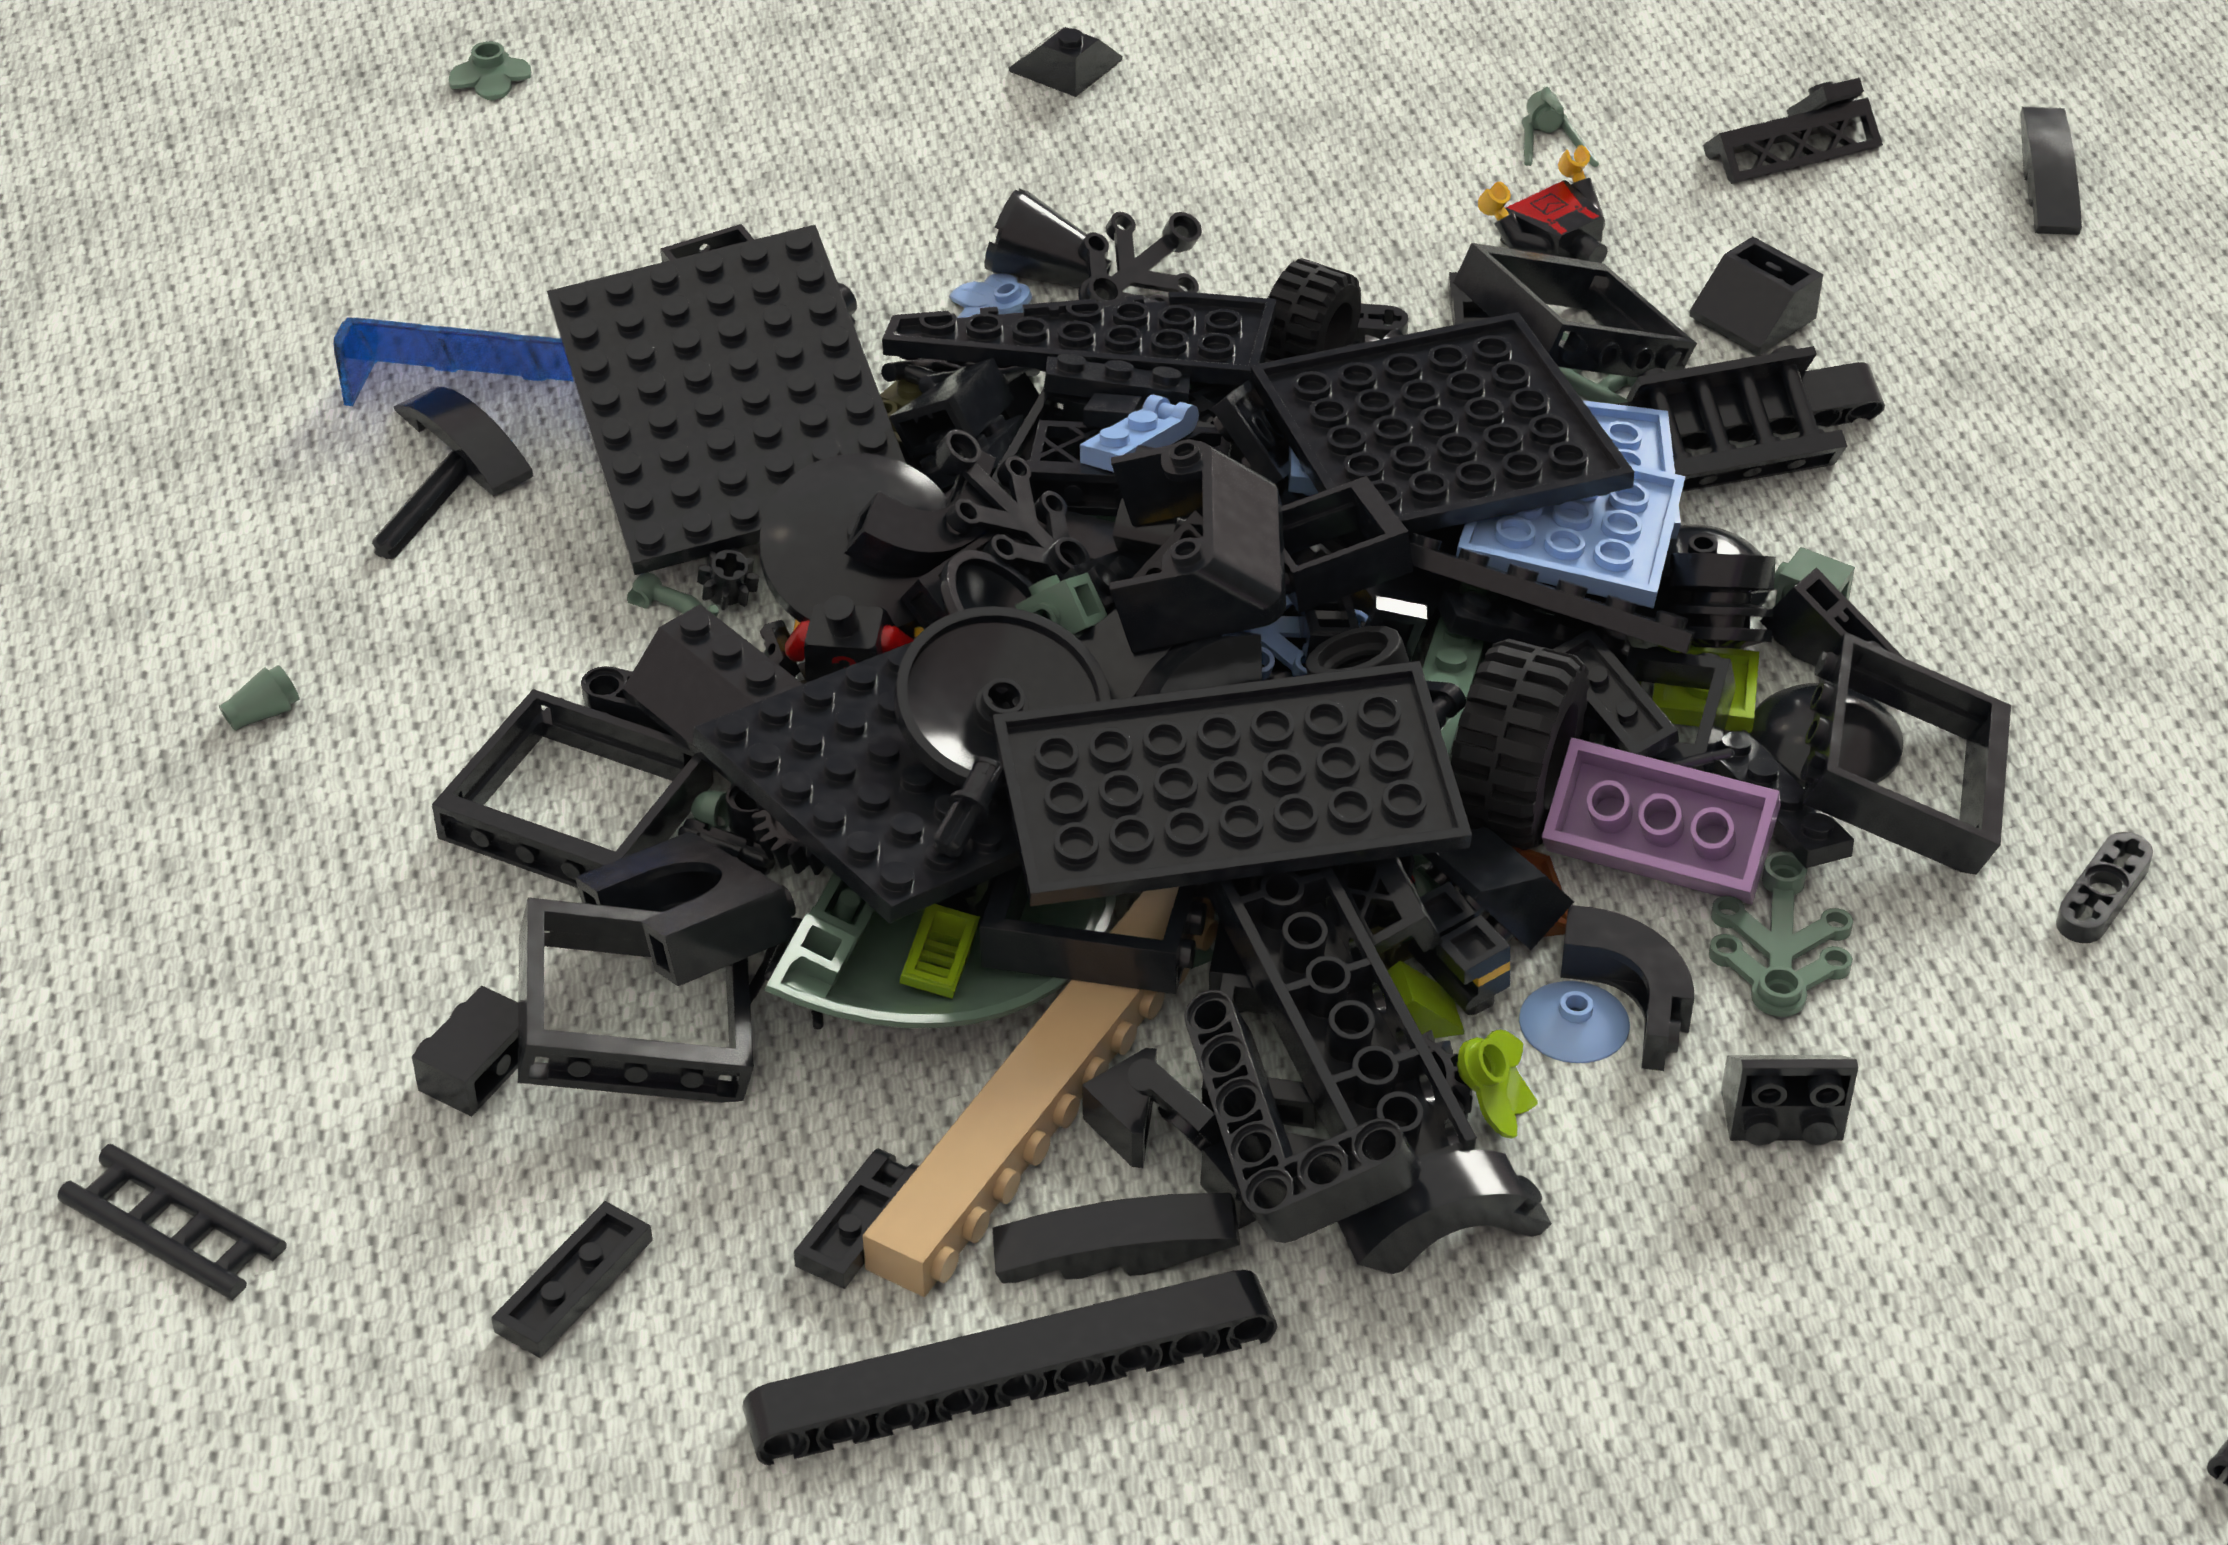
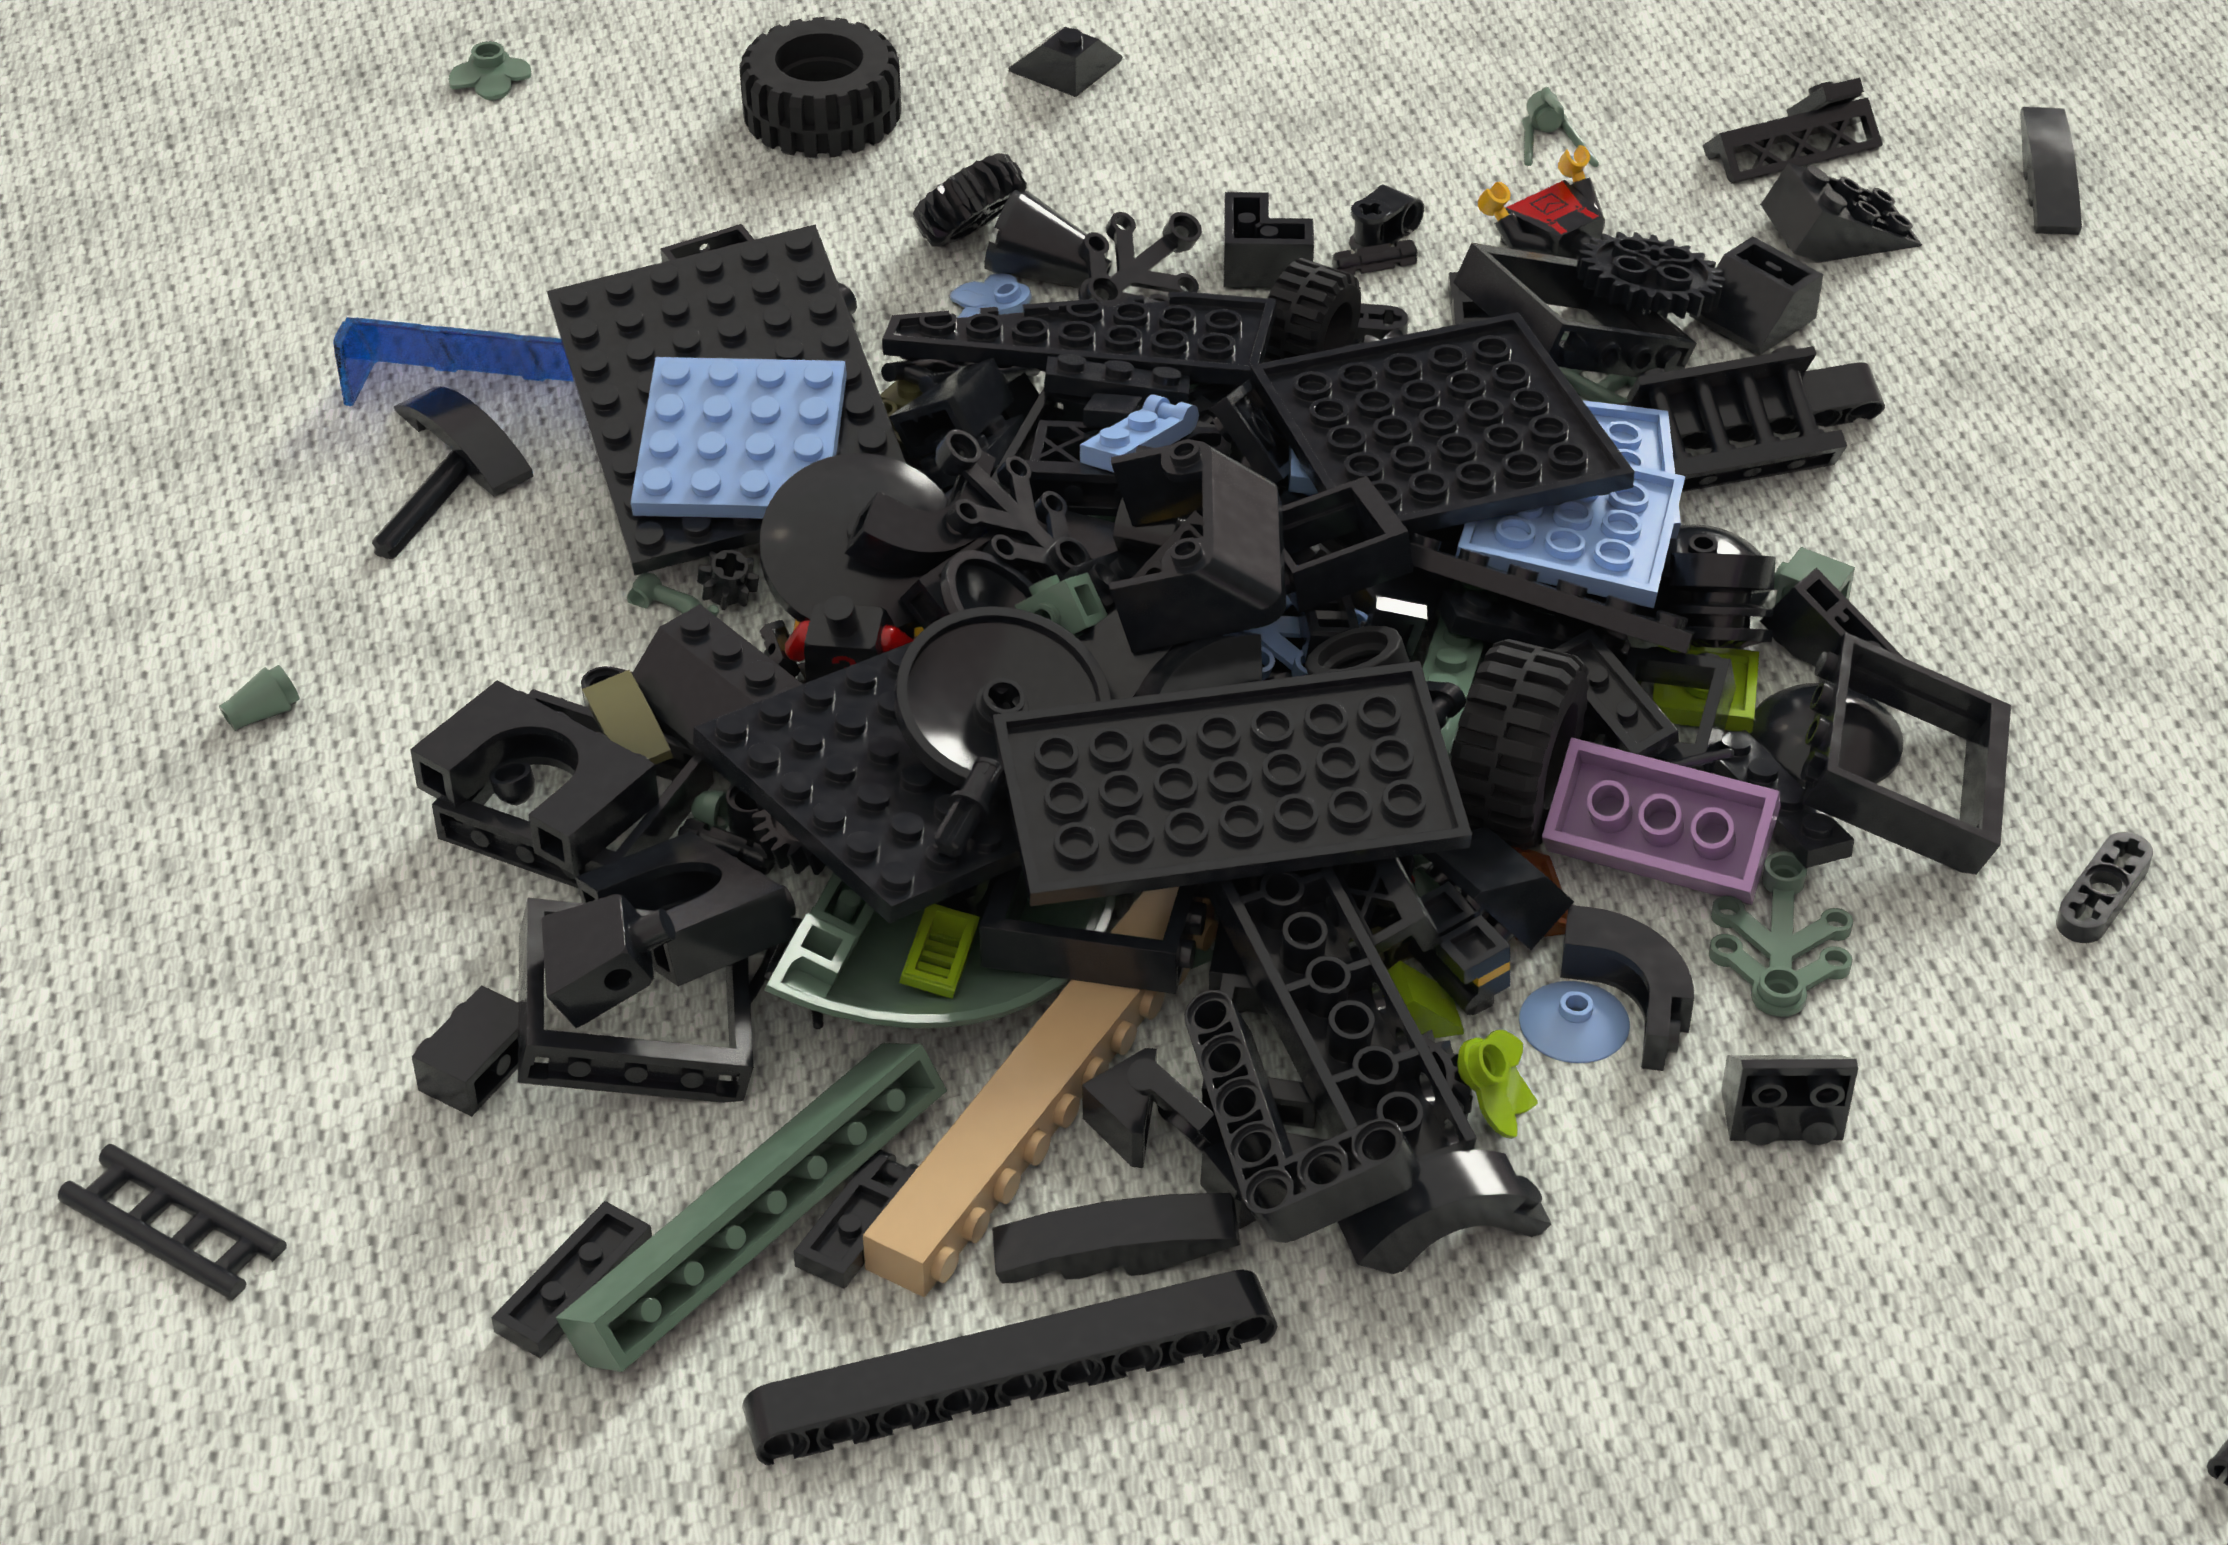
(513, 781): none -> black hinge
(579, 820): none -> black arch
(600, 955): none -> black torso
(626, 716): none -> olive slope
(733, 433): none -> light blue plate
(750, 1207): none -> sand green brick
(820, 87): none -> black tyre
(968, 200): none -> black gear
(1261, 246): none -> black brick
(1376, 257): none -> black axle
(1384, 217): none -> black piece
(1650, 275): none -> black gear
(1834, 217): none -> black slope

